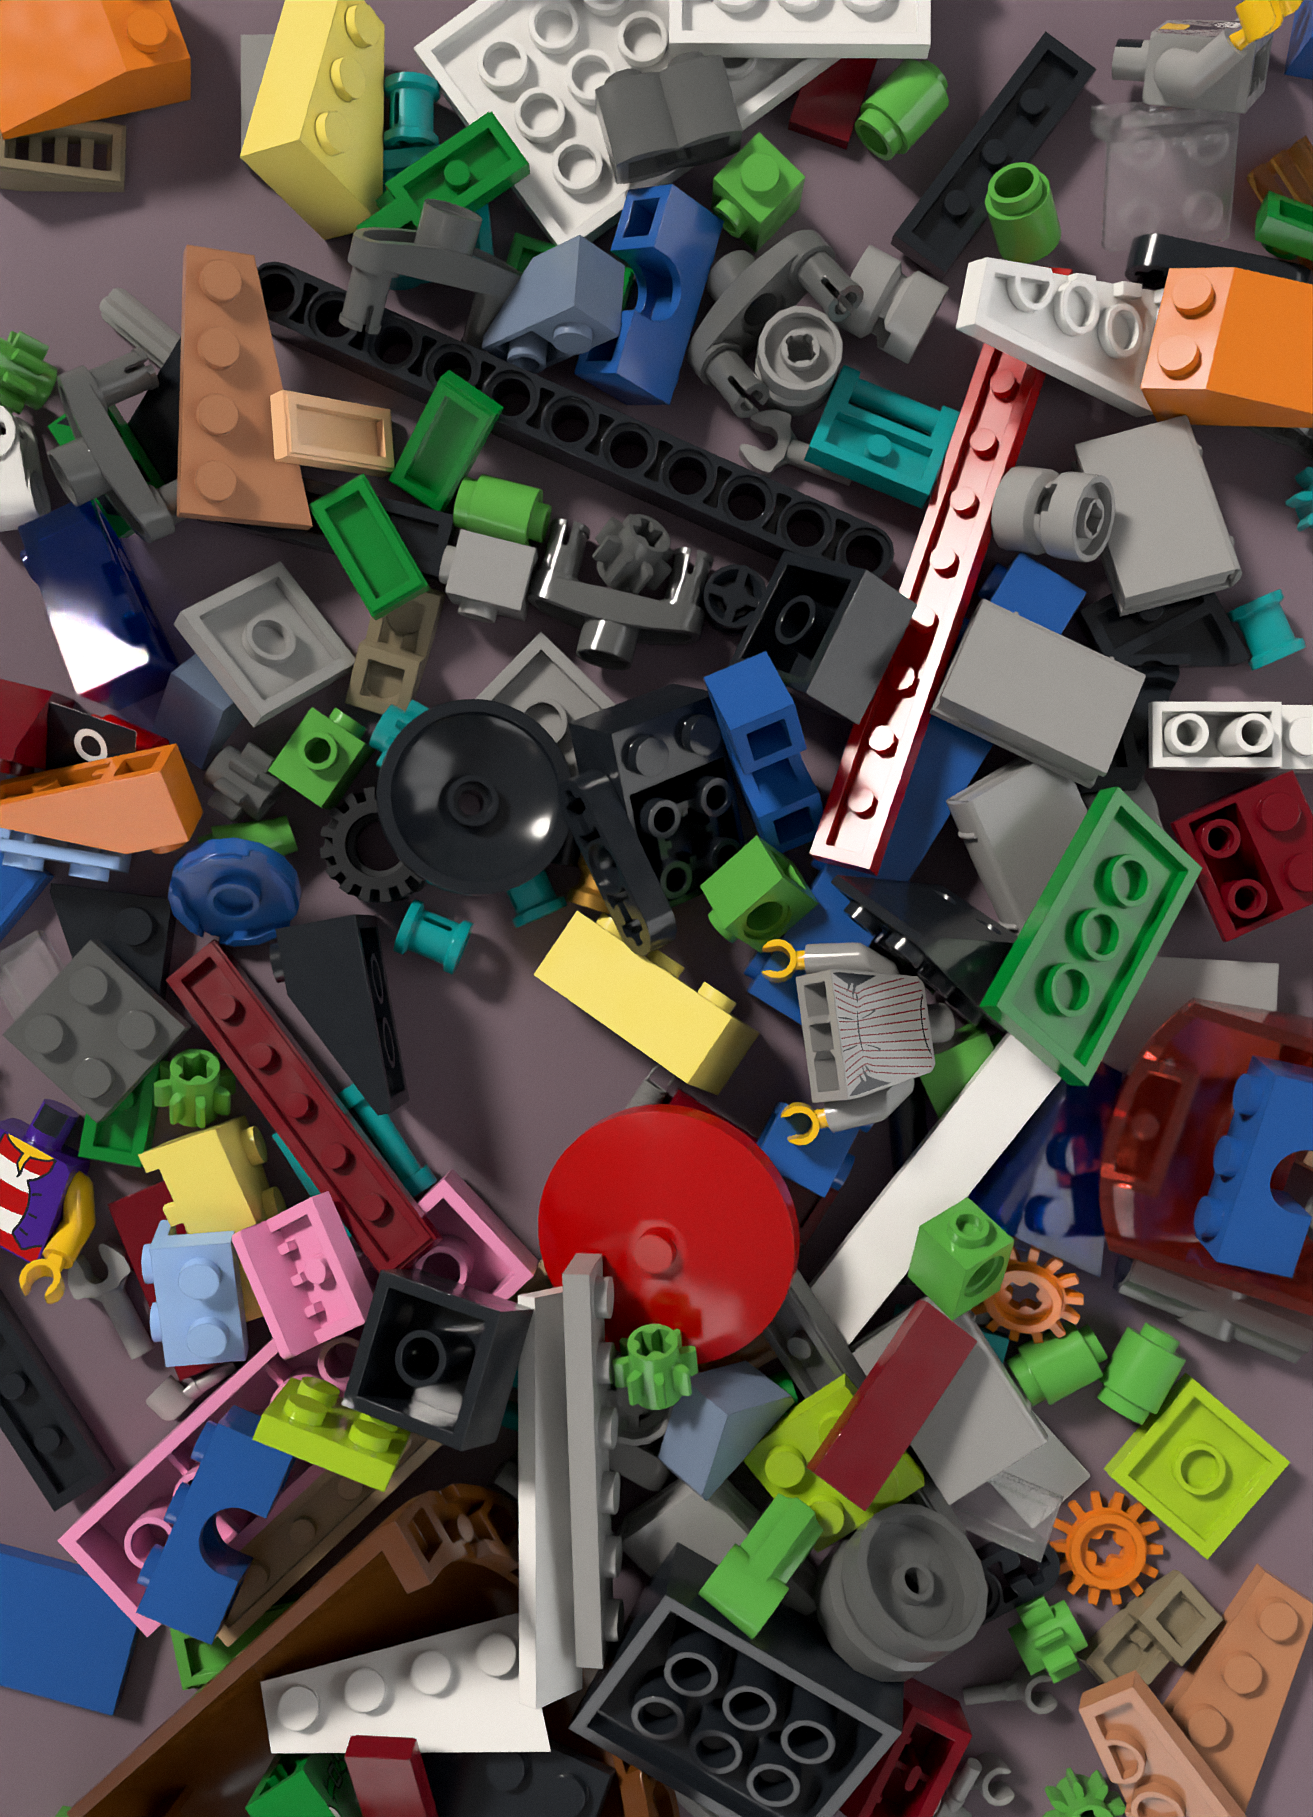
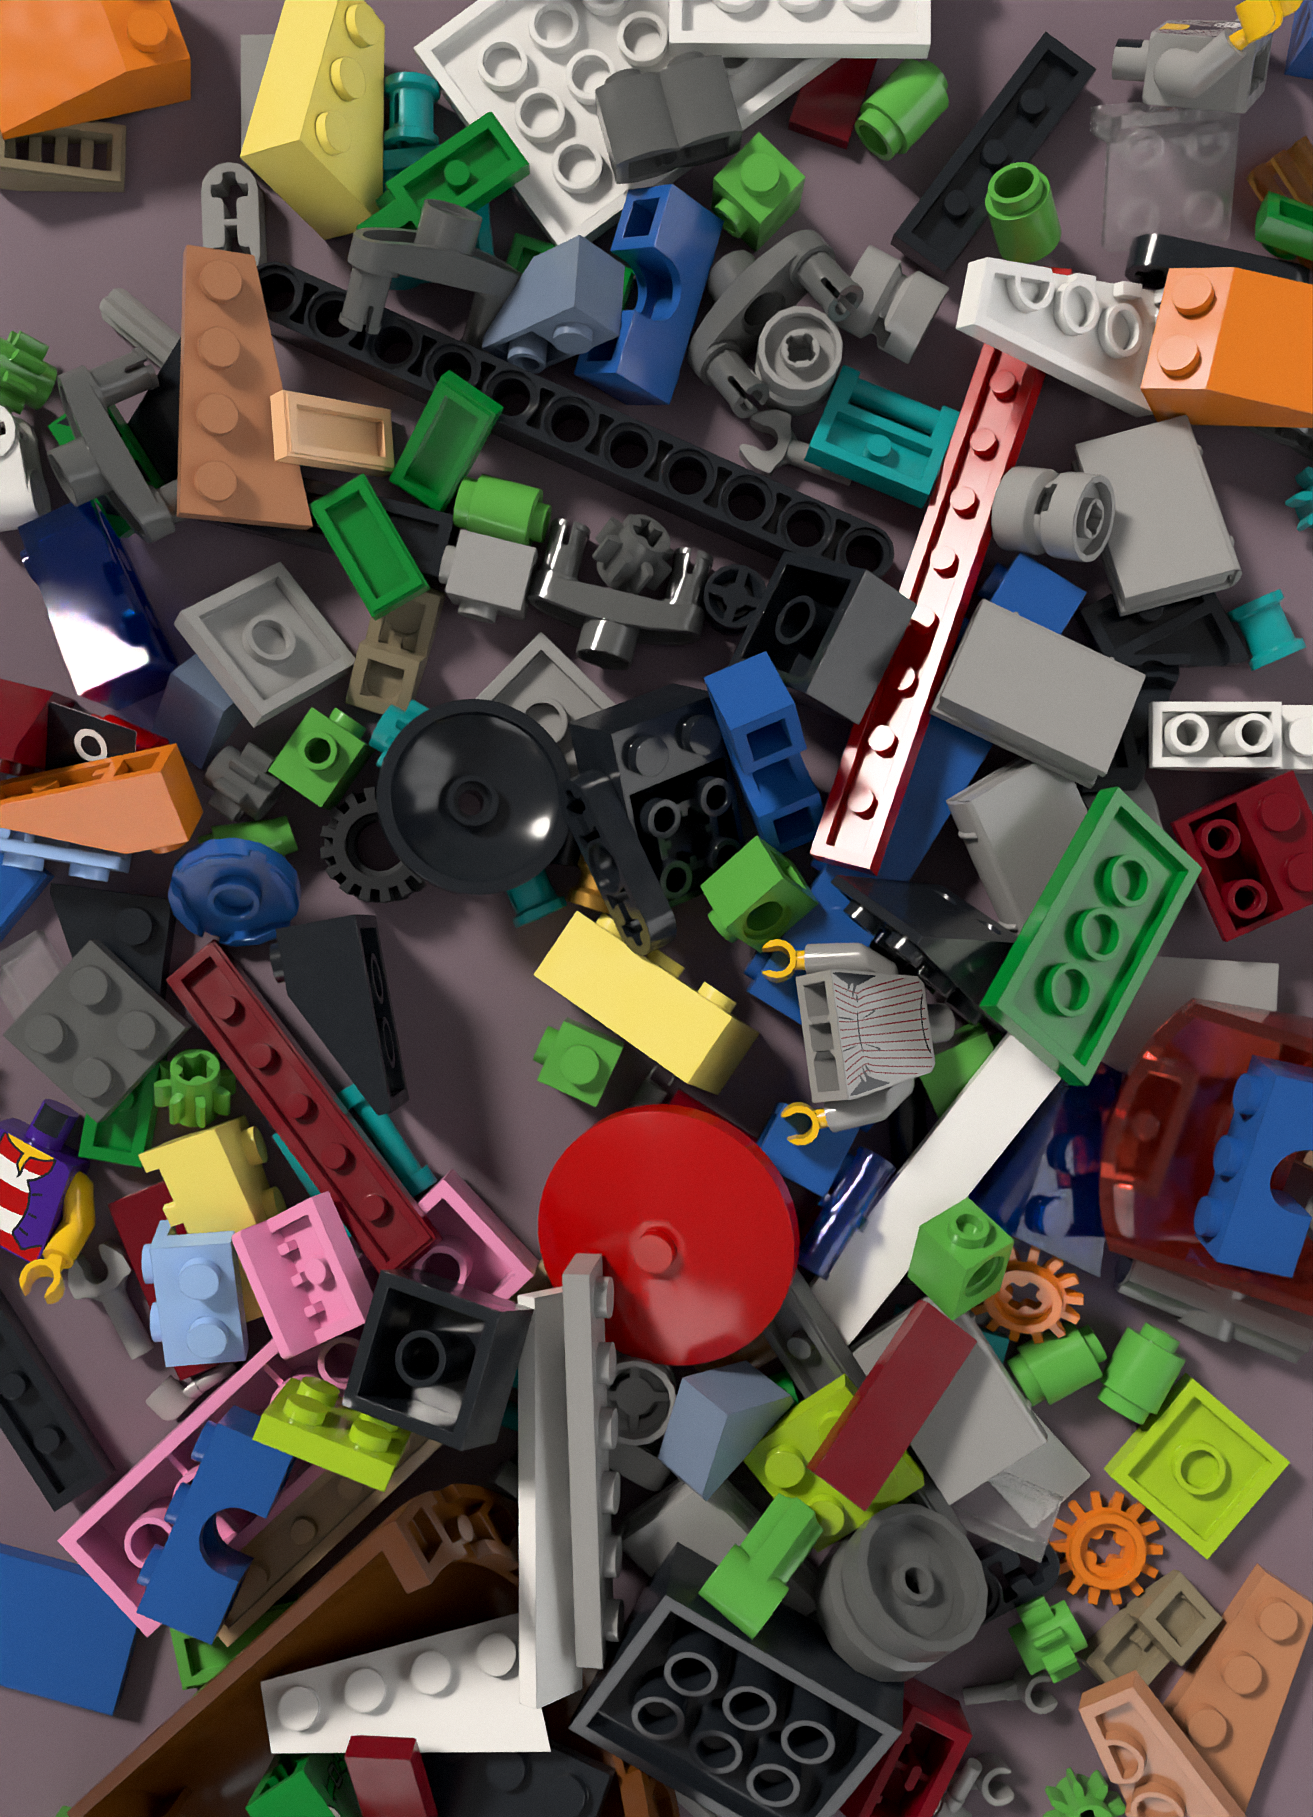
(216, 219): none -> light grey beam
(433, 936): teal bush -> none
(577, 1060): none -> bright green brick
(655, 1366): bright green gear -> none
(844, 1212): none -> clear blue pin

